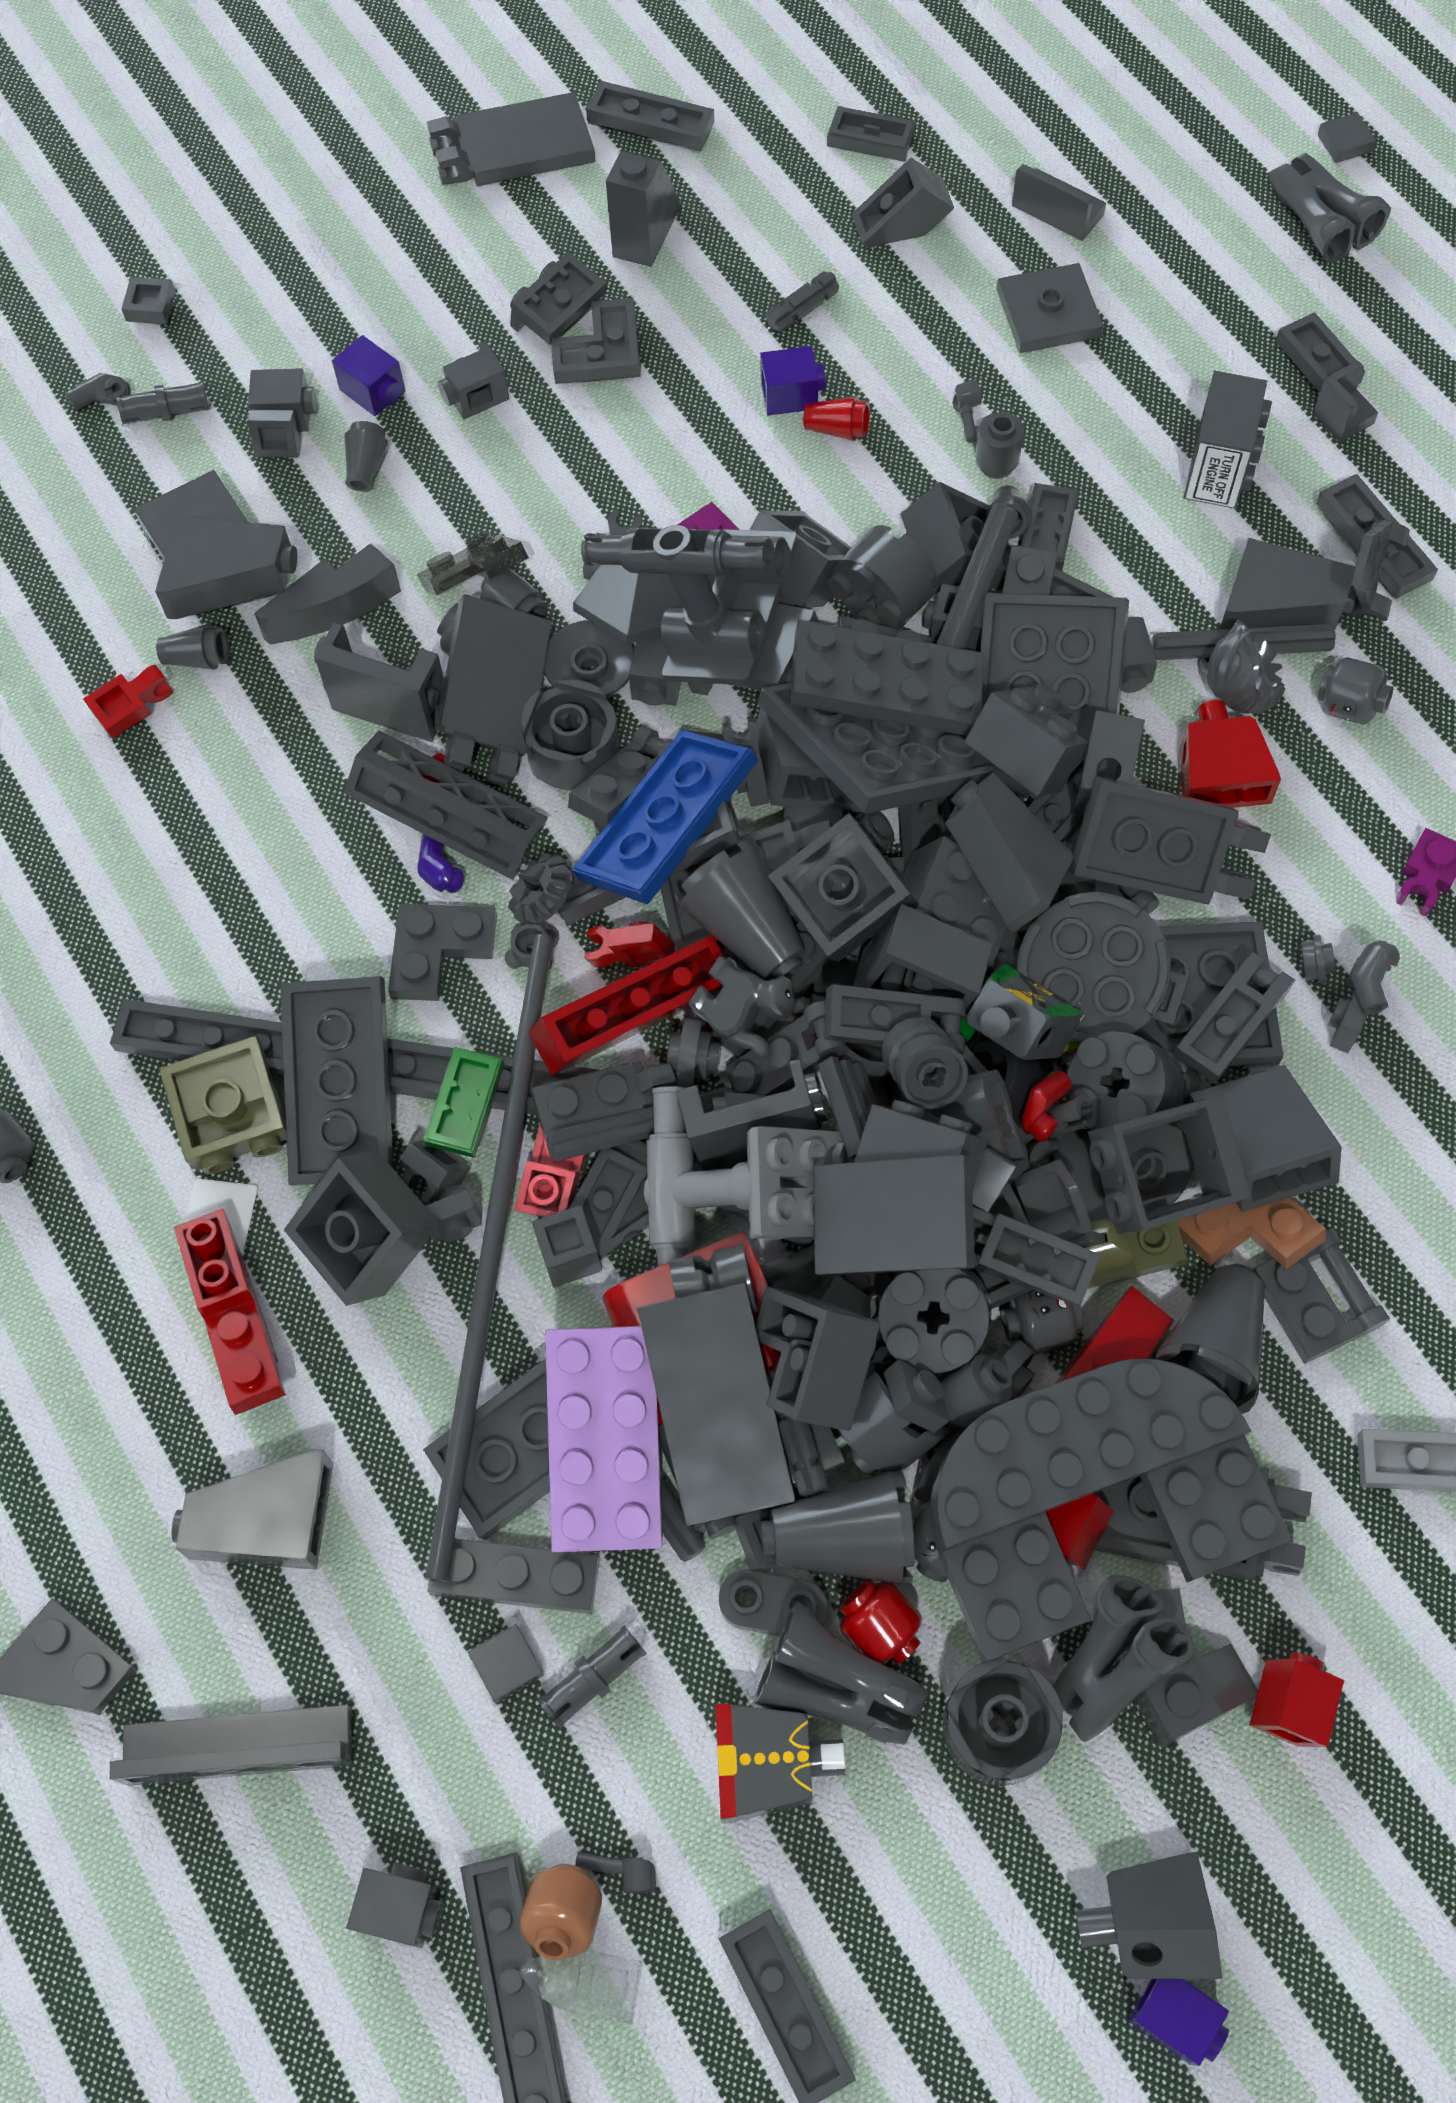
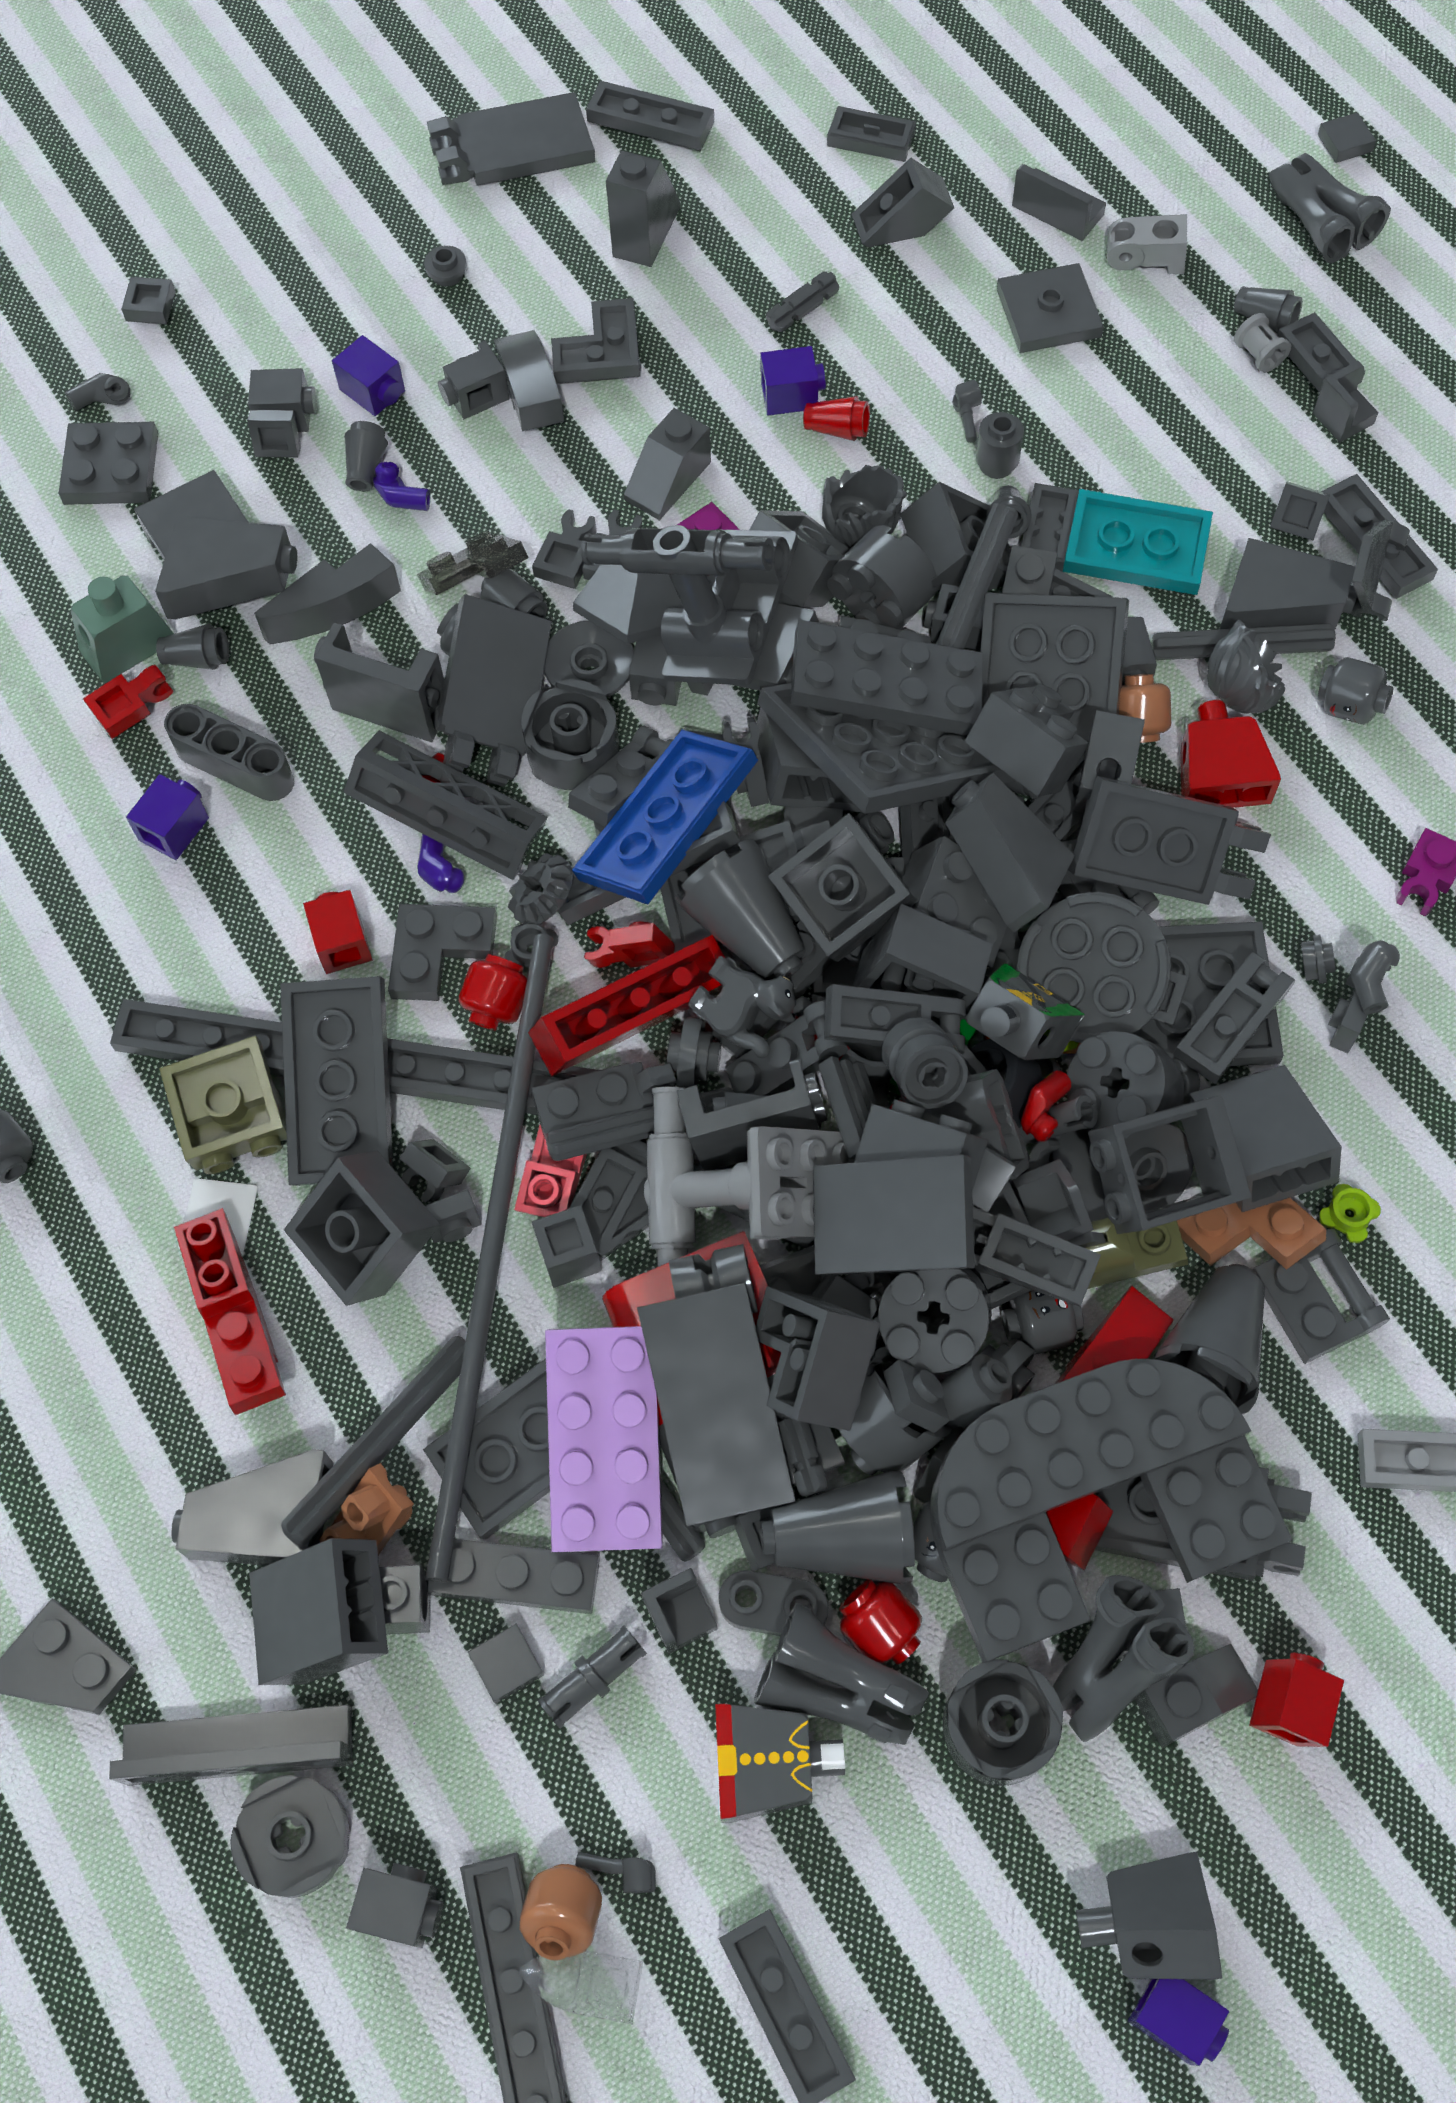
(108, 463): none -> dark grey plate
(116, 626): none -> sand green torso
(162, 402): dark grey pin -> none
(168, 816): none -> dark purple brick
(217, 736): none -> dark grey beam
(260, 1824): none -> dark grey plate
(318, 1612): none -> dark grey brick
(337, 931): none -> red brick
(372, 1510): none -> nougat hips
(374, 1443): none -> dark grey axle
(395, 492): none -> dark purple arm
(405, 1599): none -> dark grey brick
(445, 265): none -> dark grey plate
(464, 1102): green plate -> none
(493, 992): none -> red head
(529, 380): none -> dark grey slope
(556, 298): dark grey bracket -> none
(561, 555): none -> dark grey plate
(669, 463): none -> dark grey slope
(679, 1611): none -> dark grey panel
(861, 502): none -> dark grey hair
(1138, 542): none -> teal plate
(1147, 701): none -> nougat head
(1148, 242): none -> light grey leg
(1228, 439): dark grey brick -> none
(1262, 342): none -> light grey bush
(1277, 304): none -> dark grey cone
(1300, 510): none -> dark grey plate
(1360, 1203): none -> lime plate

